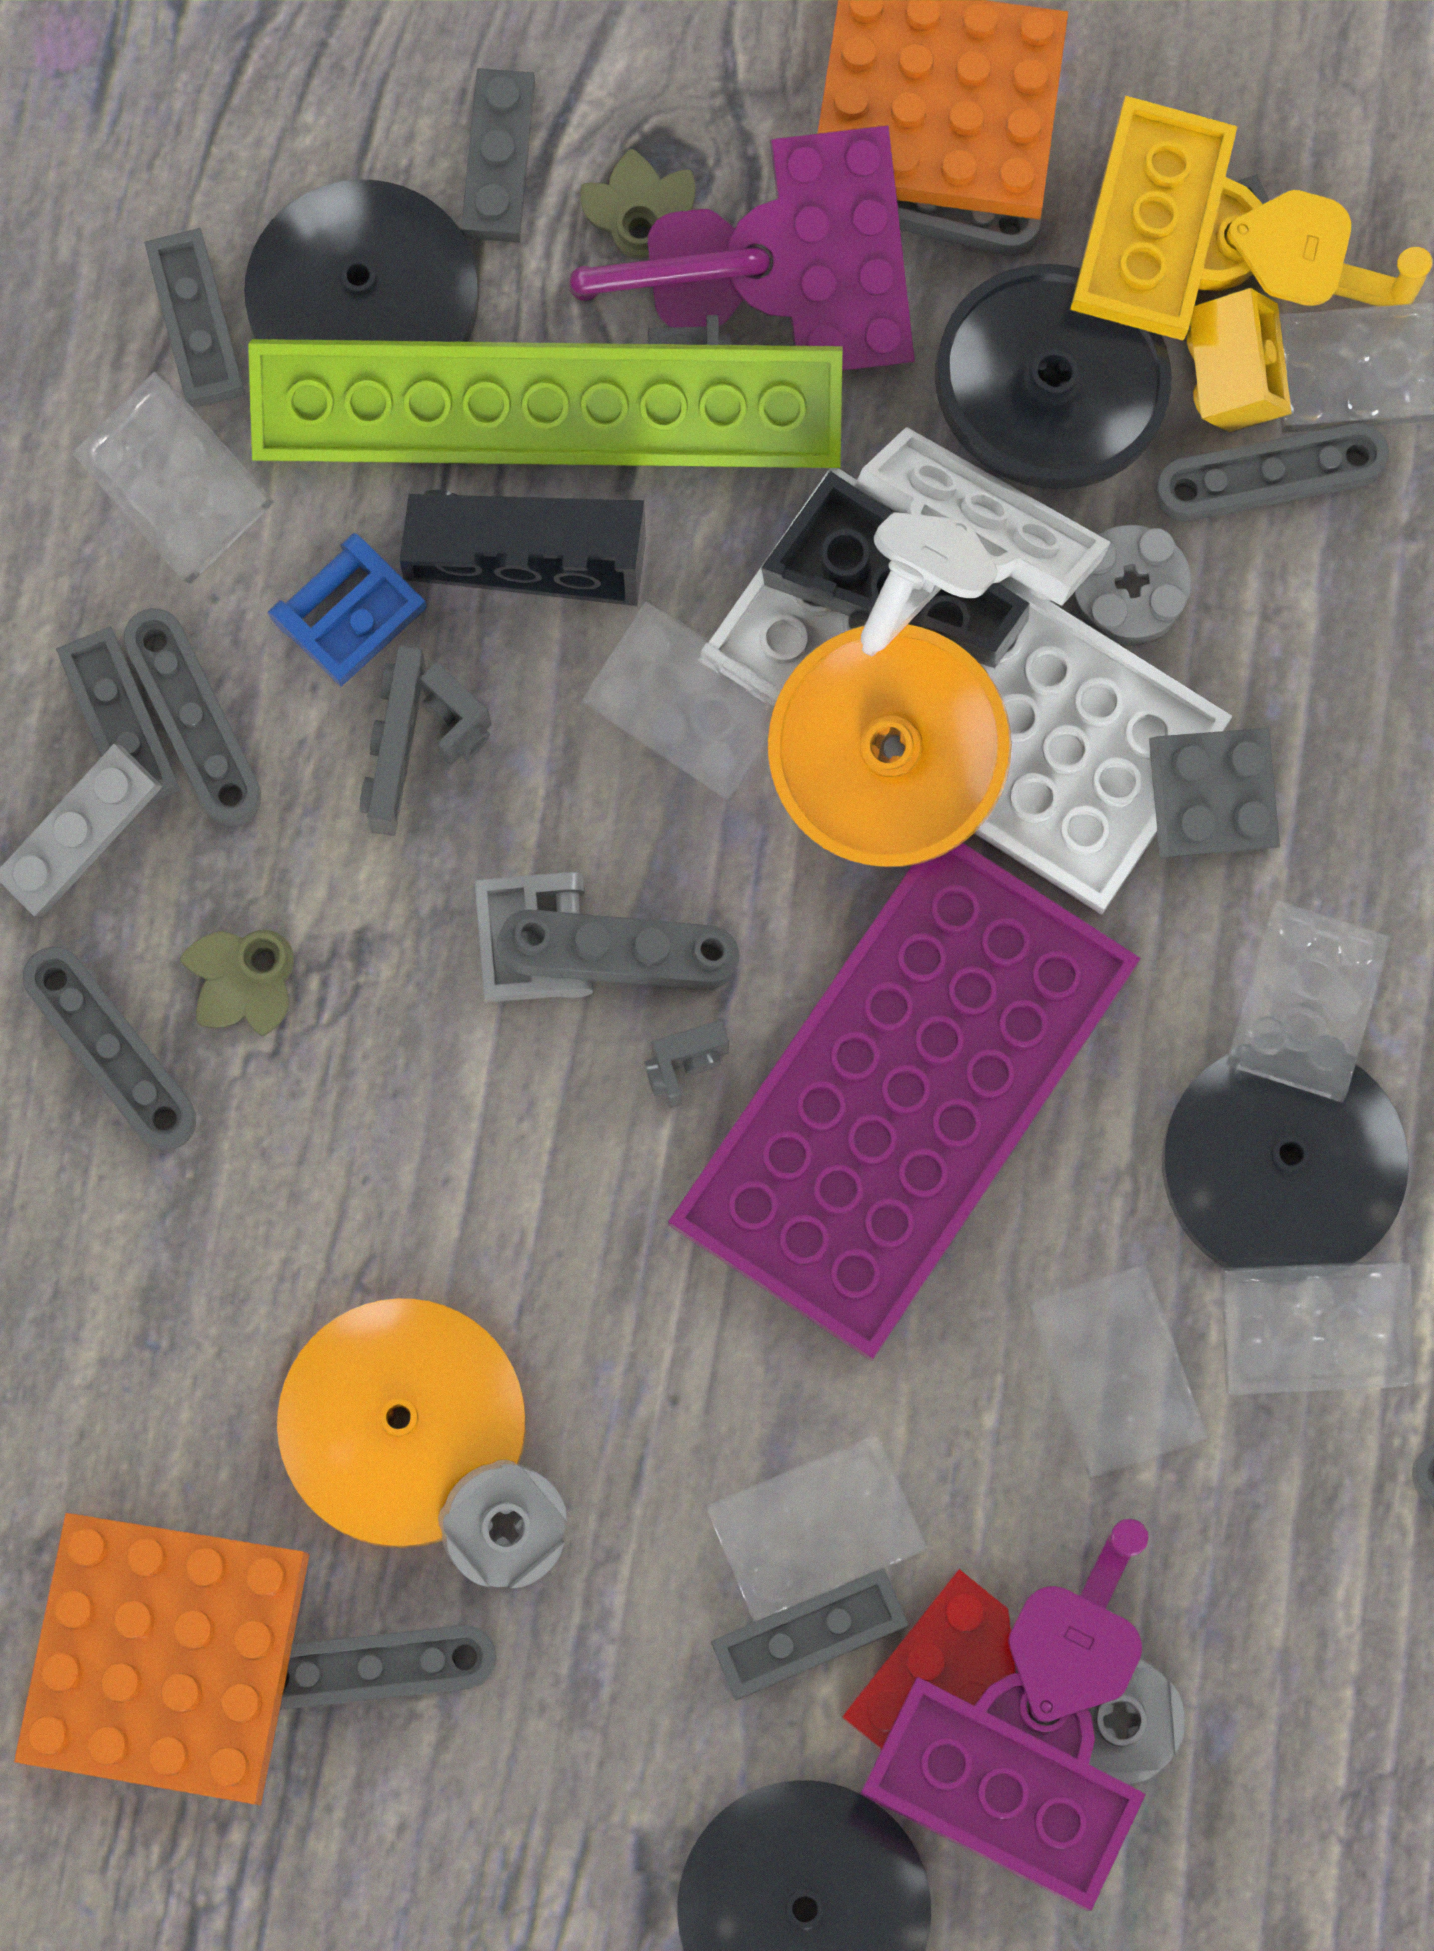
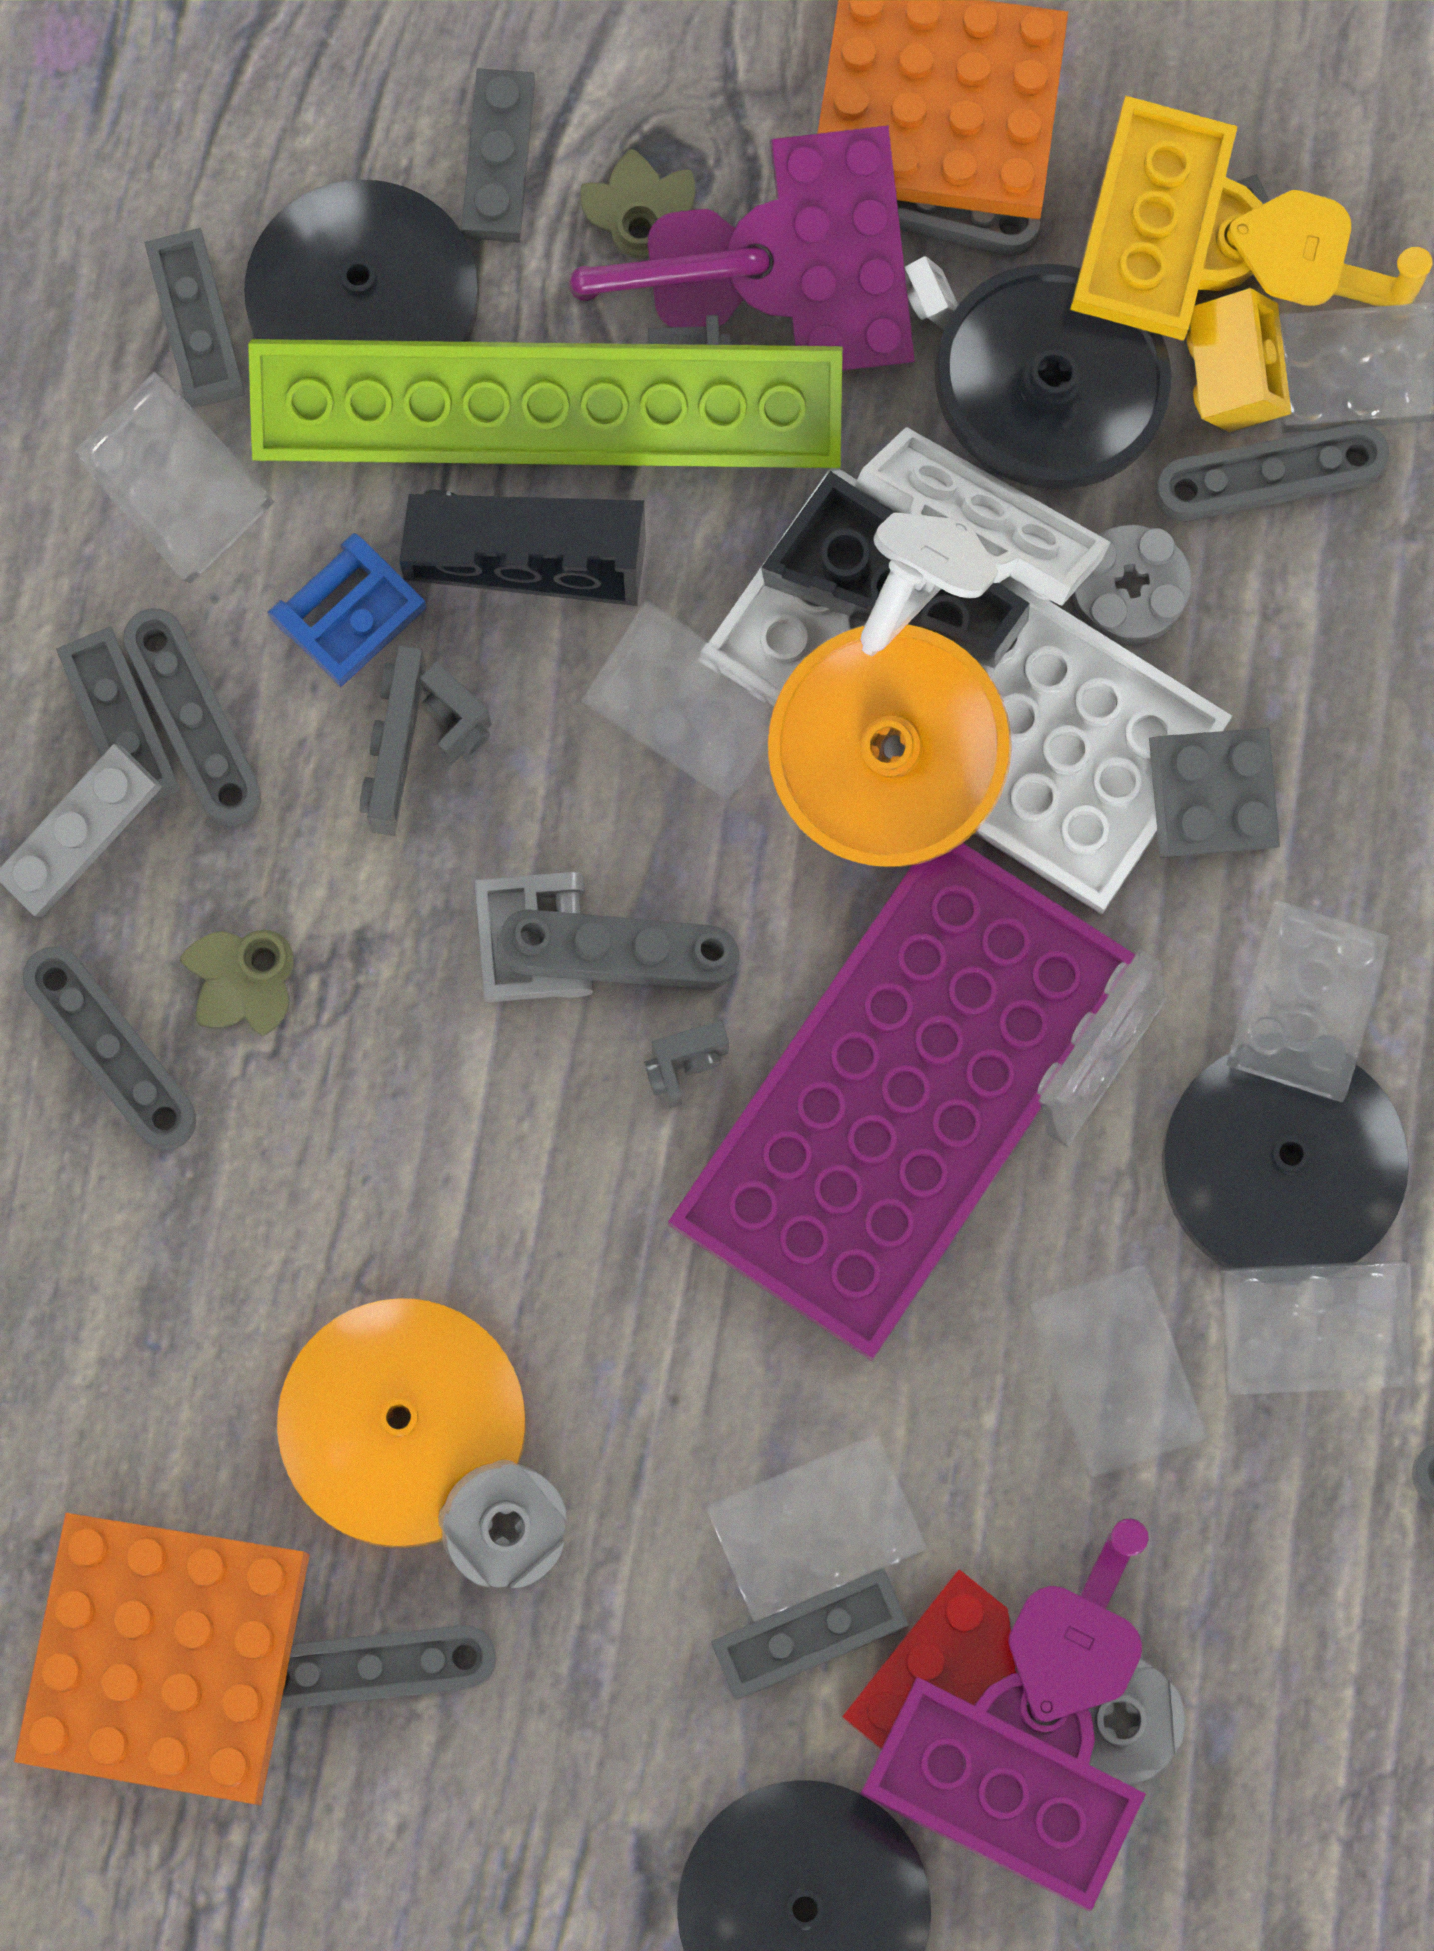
(930, 292): none -> white plate
(1101, 1047): none -> clear plate

